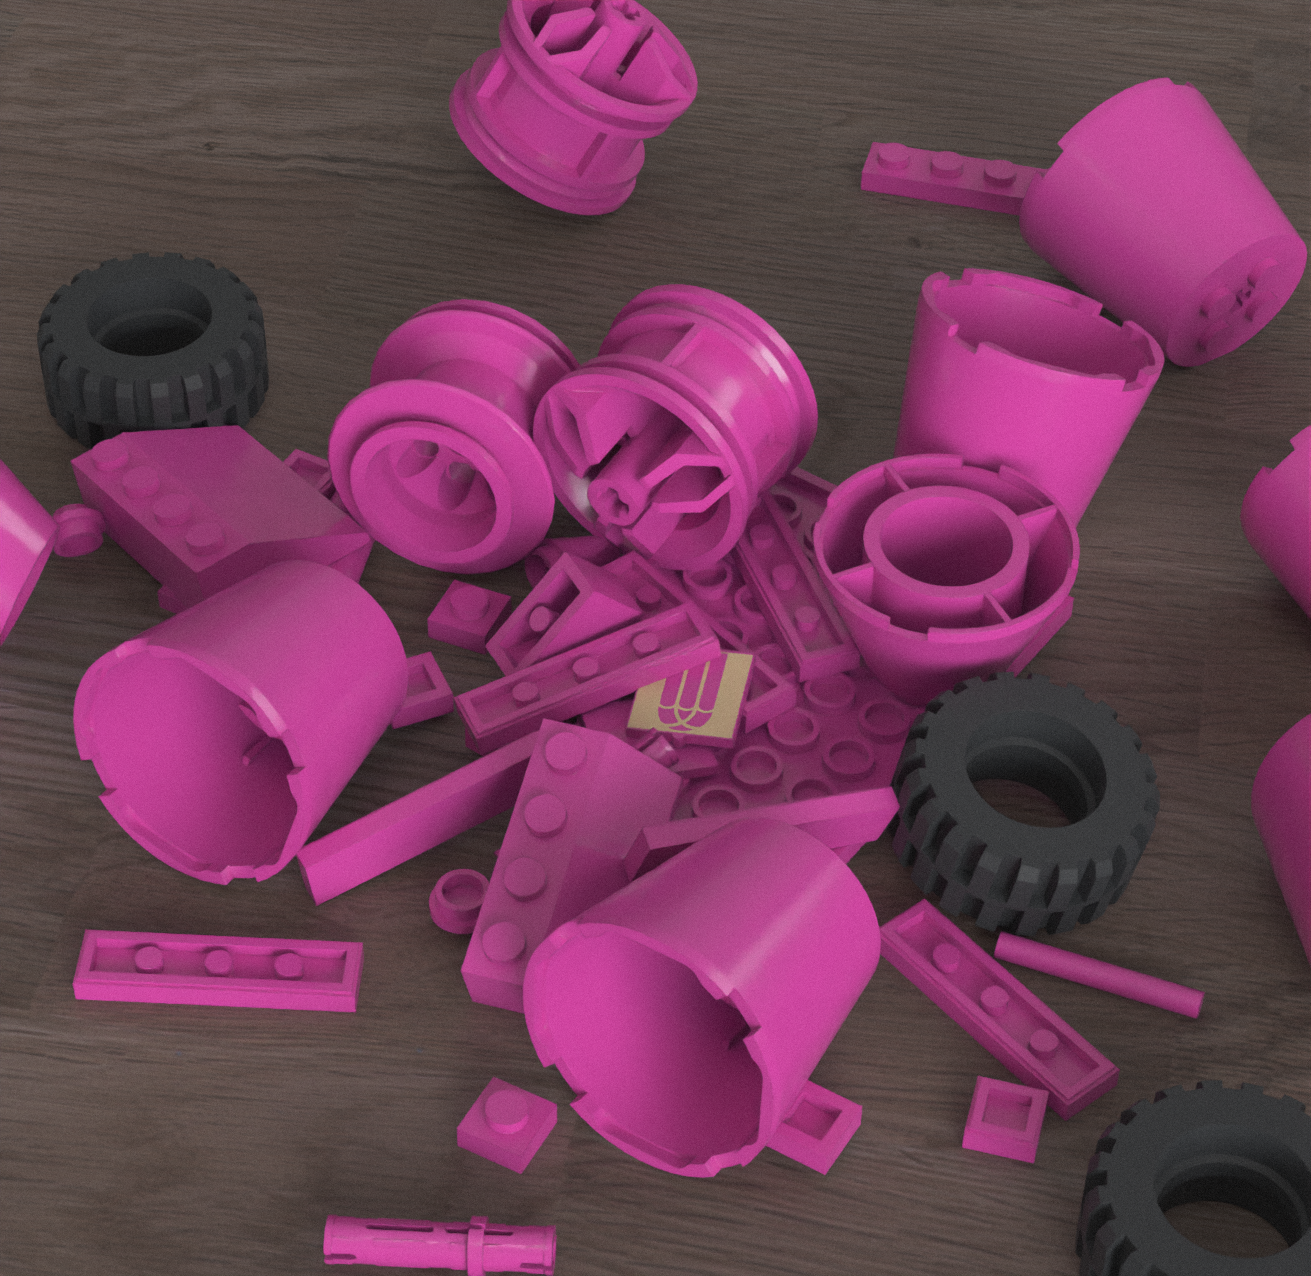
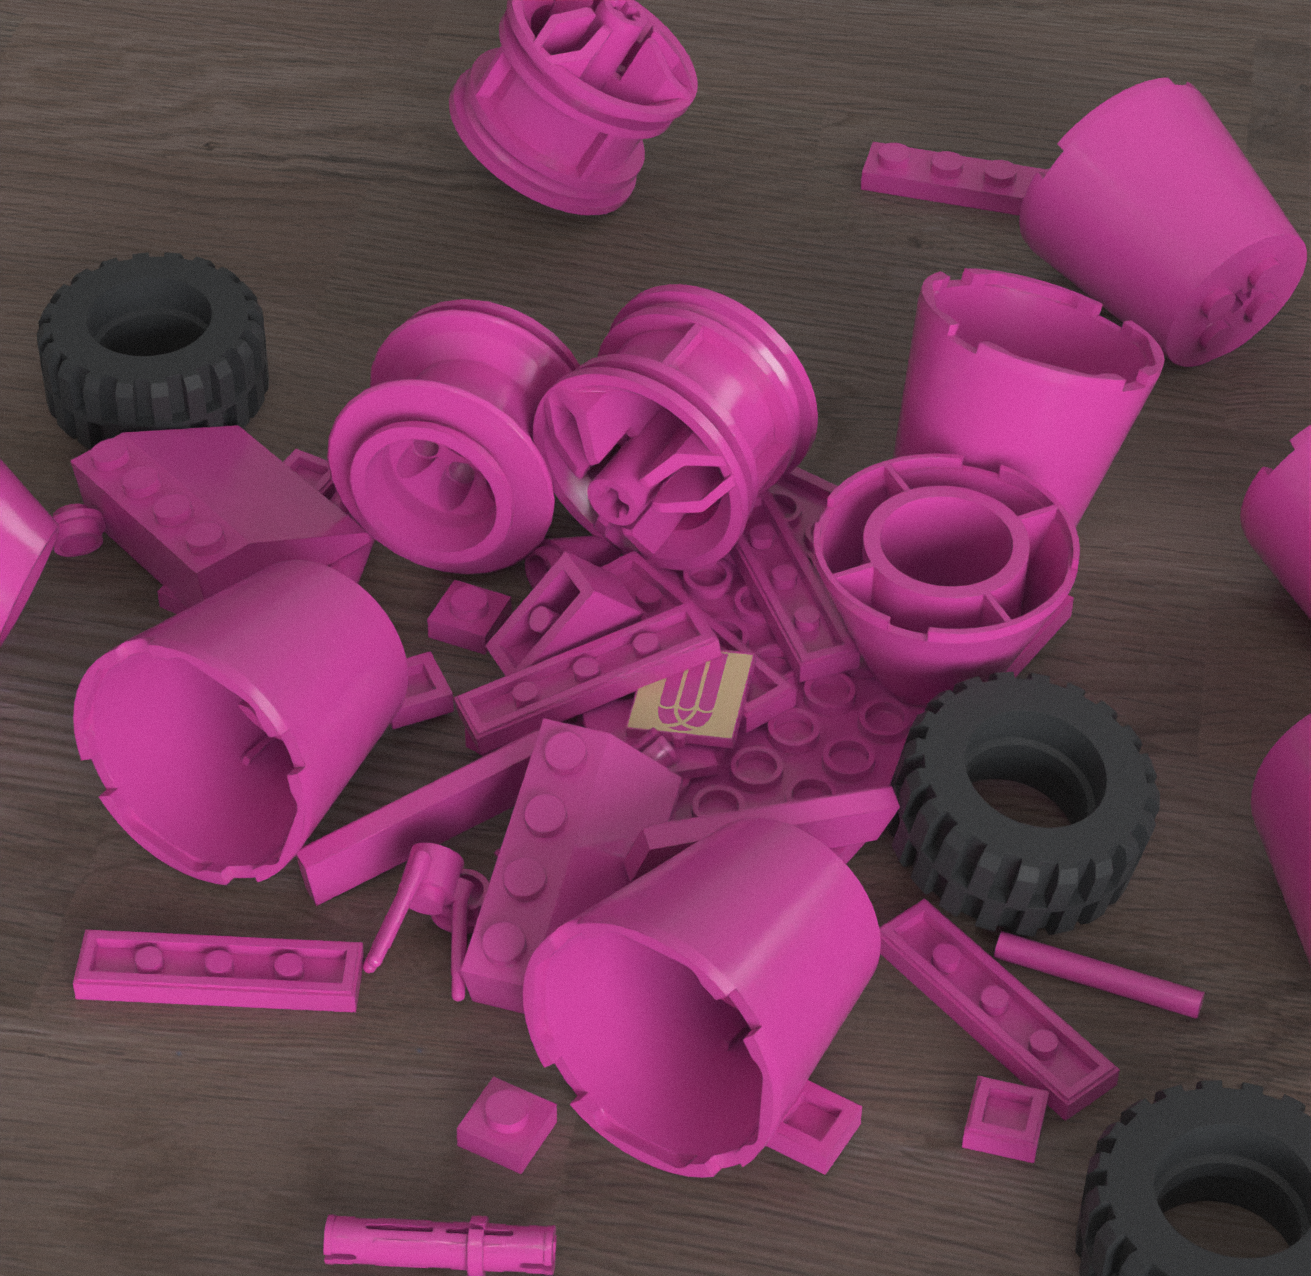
(426, 886): none -> dark pink plant

